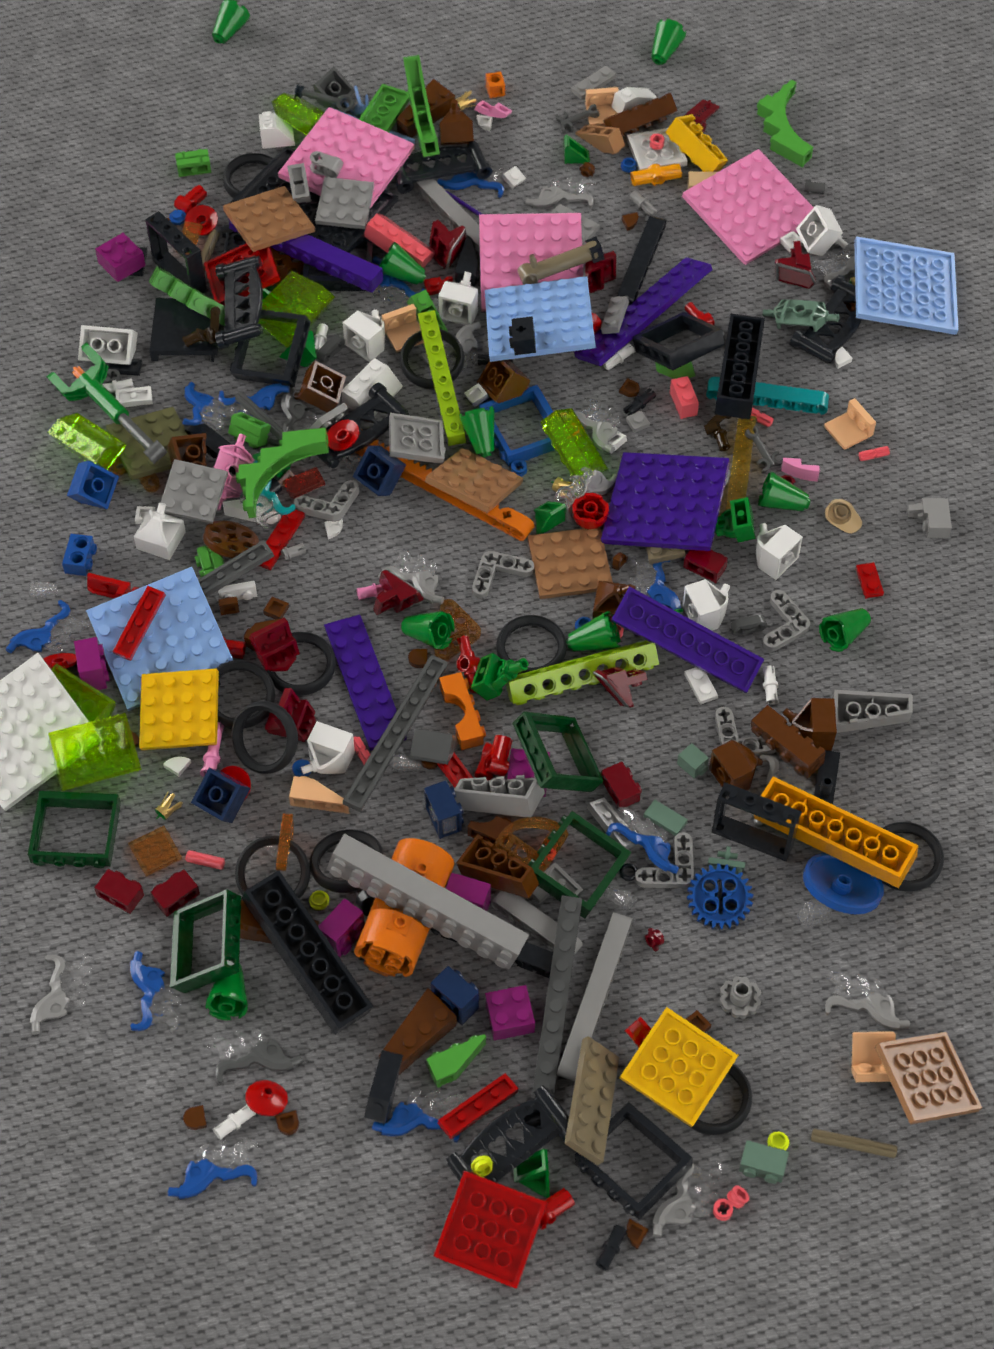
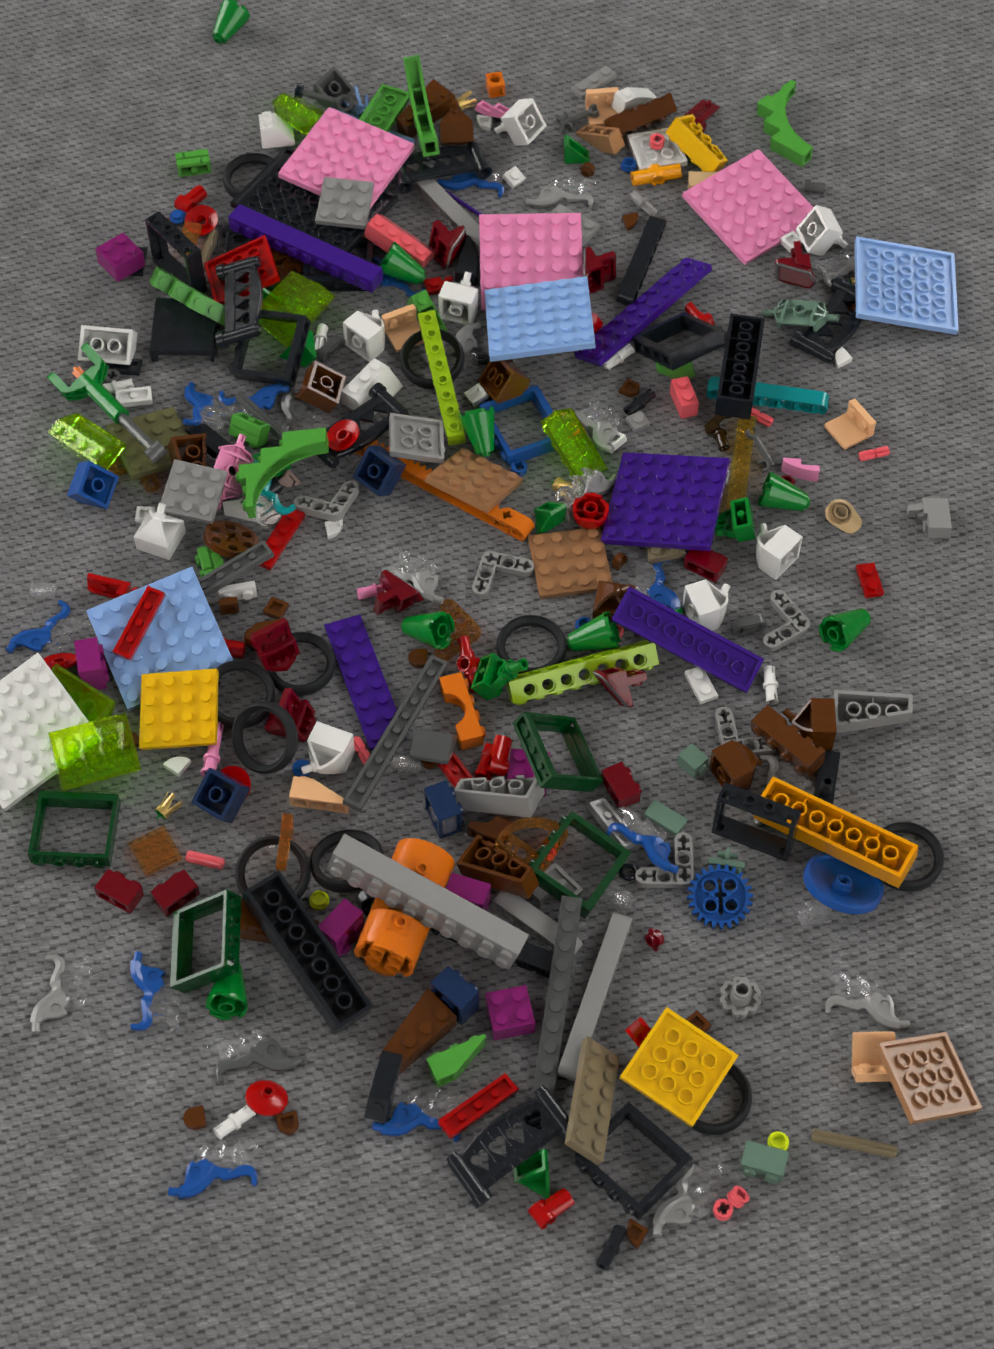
(79, 554): blue brick -> none
(209, 333): dark brown pin -> none
(268, 218): medium nougat plate -> none
(292, 552): light grey pin -> none
(299, 183): light grey brick -> none
(304, 483): clear red slope -> none
(326, 166): light grey piece -> none
(330, 417): light grey plate -> none
(482, 1166): neon yellow plate -> none
(490, 1229): red plate -> none
(522, 122): none -> white piece
(522, 336): black brick -> none
(535, 271): dark tan piece -> none
(615, 315): light grey plate -> none
(666, 40): green cone -> none

